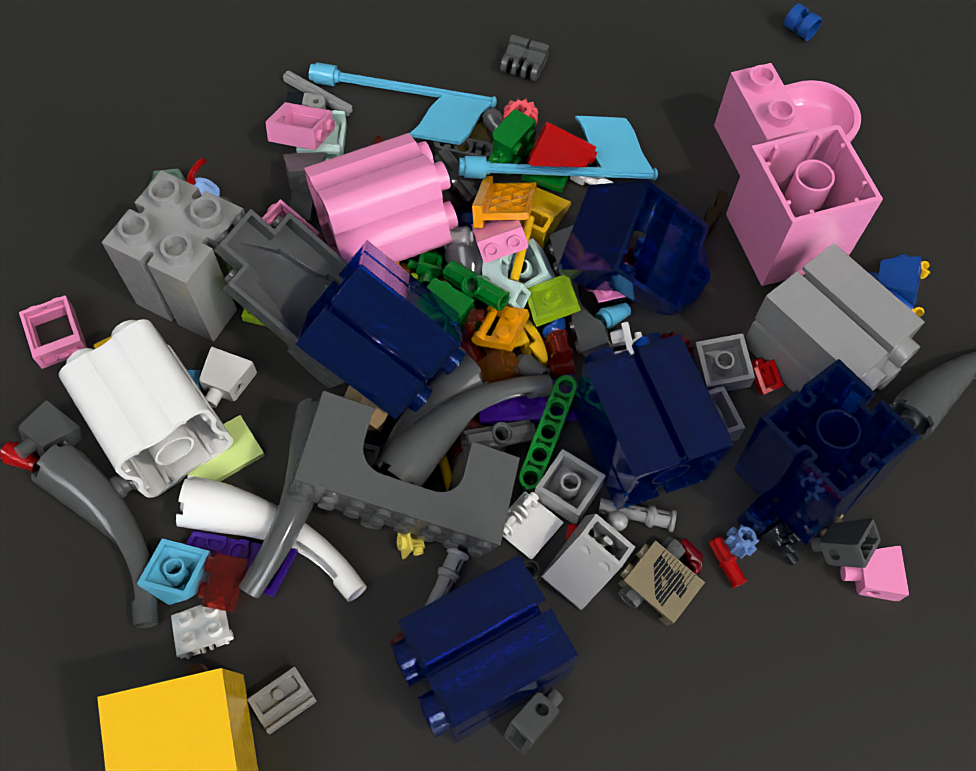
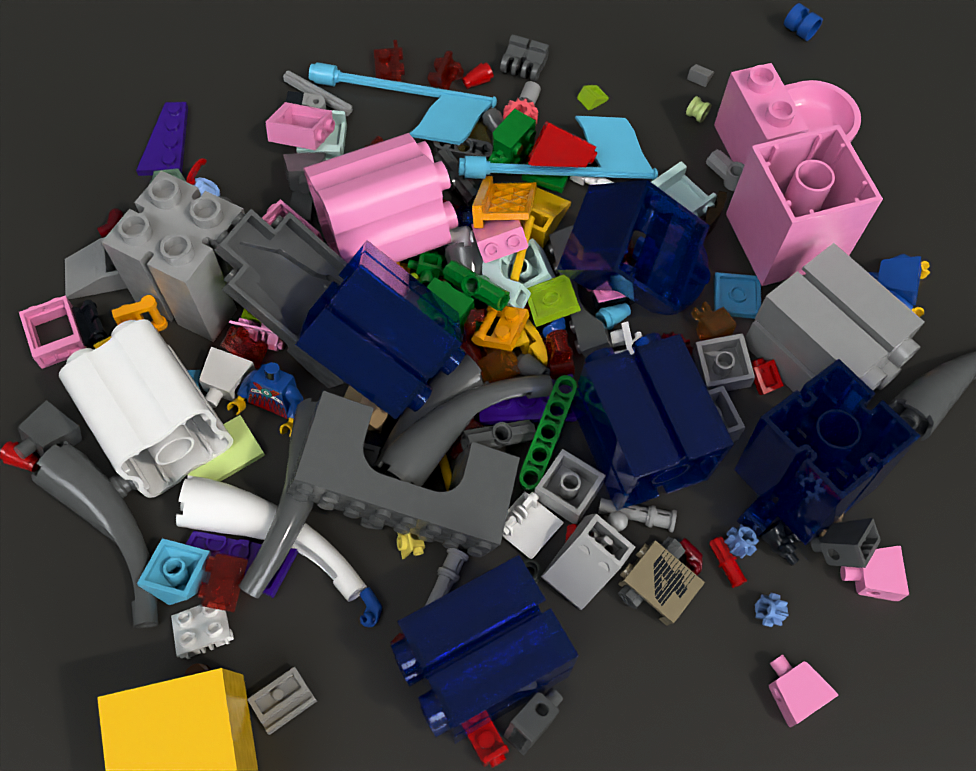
(88, 324): none -> black hinge
(91, 272): none -> light grey slope
(113, 218): none -> dark red arm
(135, 310): none -> light orange plate
(167, 141): none -> dark purple wing
(240, 344): none -> clear red hips
(257, 332): none -> bright pink hinge
(270, 390): none -> blue torso
(372, 610): none -> blue arm
(388, 64): none -> clear red bracket
(446, 71): none -> clear red hips
(479, 75): none -> red cone
(488, 745): none -> red bracket
(530, 92): none -> light grey piece
(592, 96): none -> lime slope
(684, 191): none -> light aqua panel
(698, 109): none -> yellowish green wheel
(700, 75): none -> light grey slope
(713, 324): none -> clear orange brick
(725, 168): none -> light grey piece
(737, 294): none -> dark azure tile
(771, 609): none -> medium blue gear
(799, 690): none -> bright pink torso

